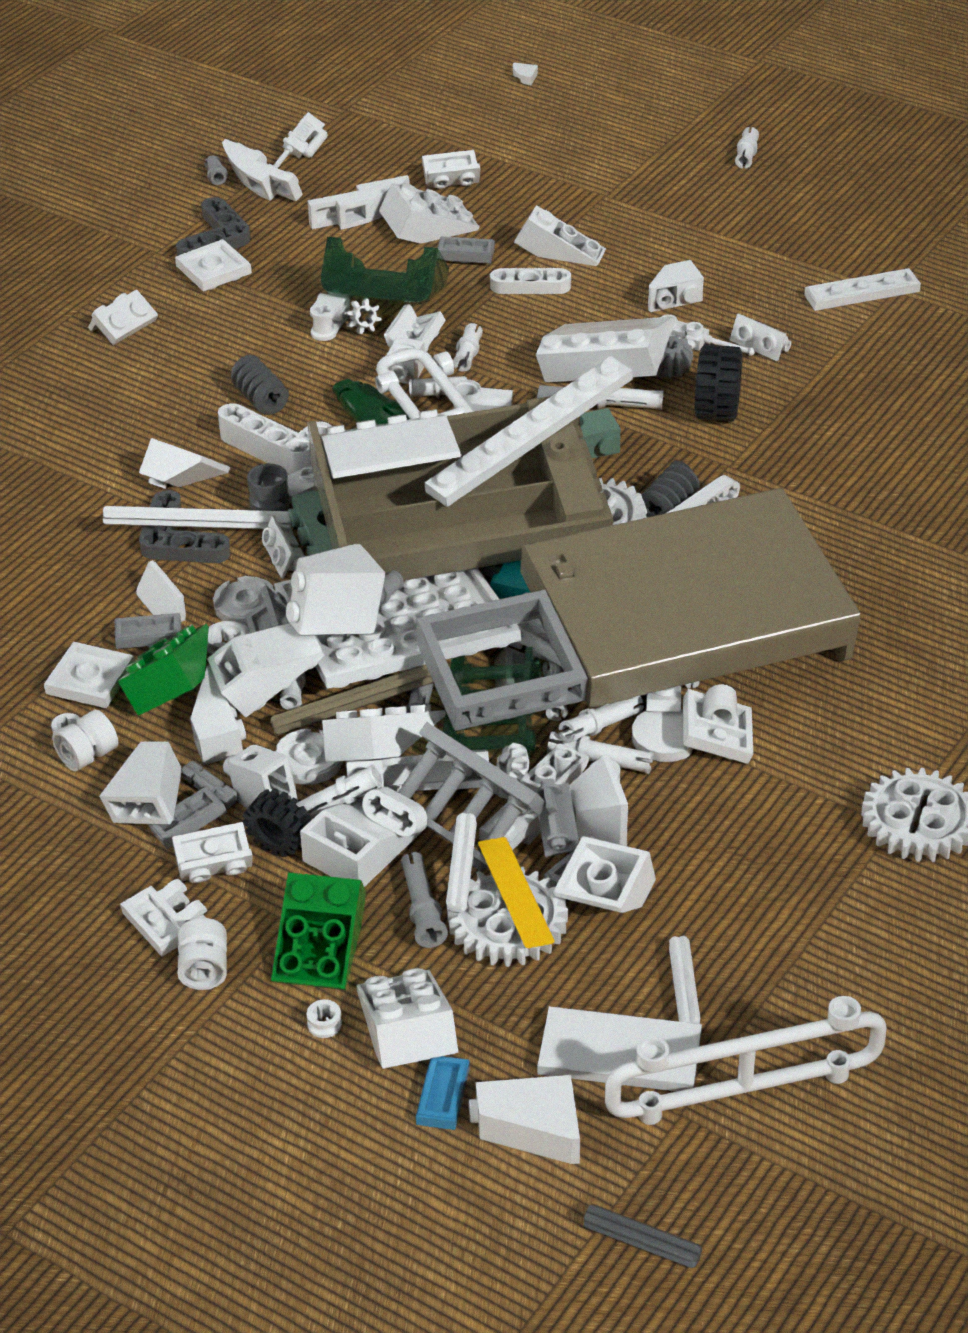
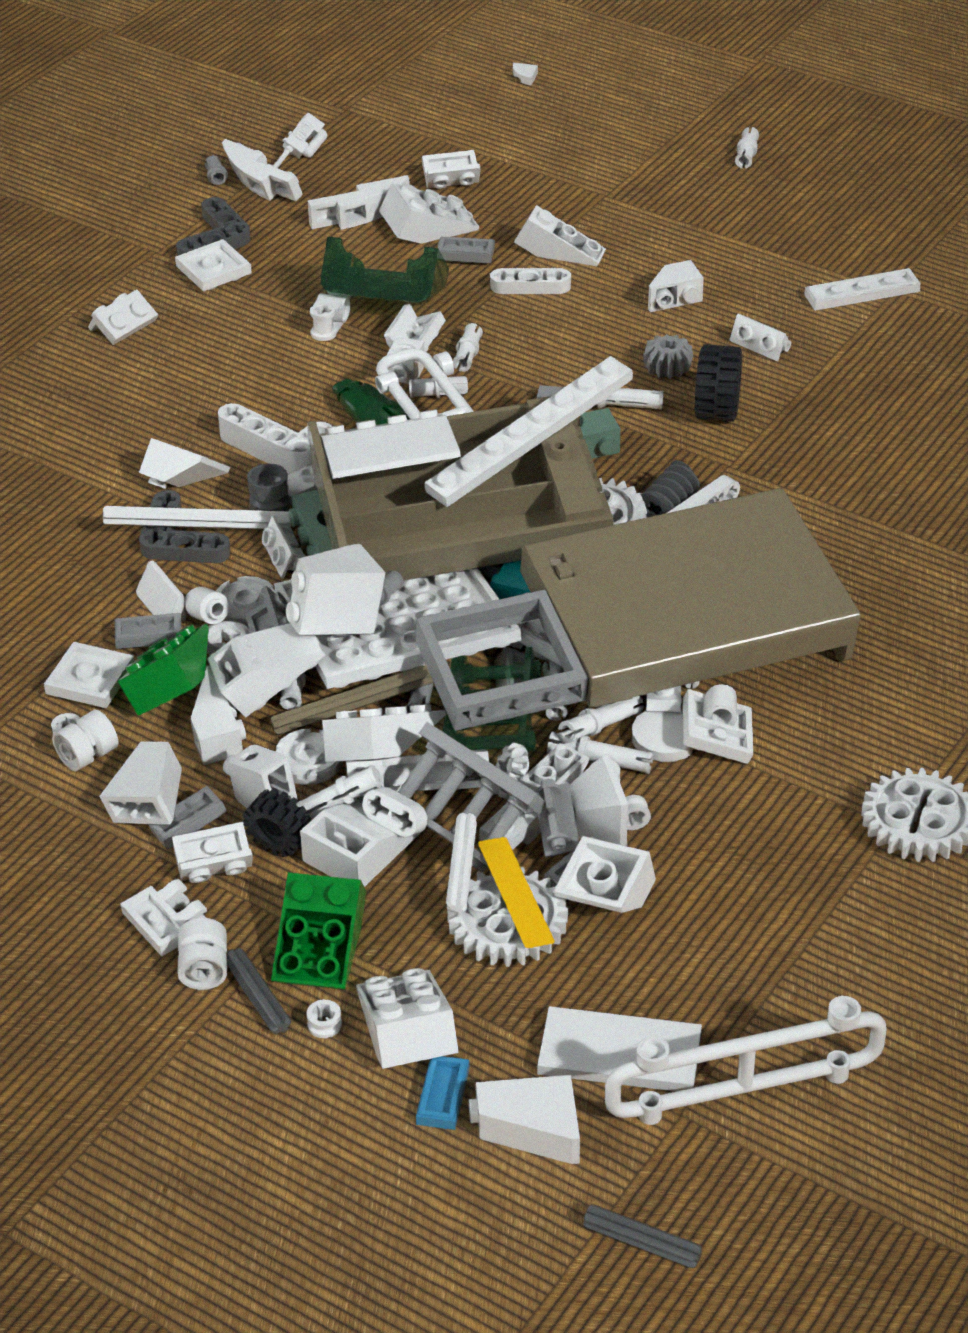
(201, 778): light grey axle -> none
(206, 605): none -> white brick
(257, 991): none -> dark grey axle
(259, 385): dark grey piece -> none
(355, 313): white gear -> none
(424, 910): light grey pin -> none
(483, 398): white piece -> none
(582, 346): white slope -> none
(642, 814): none -> white bush
(684, 980): white axle -> none
(698, 335): white piece -> none

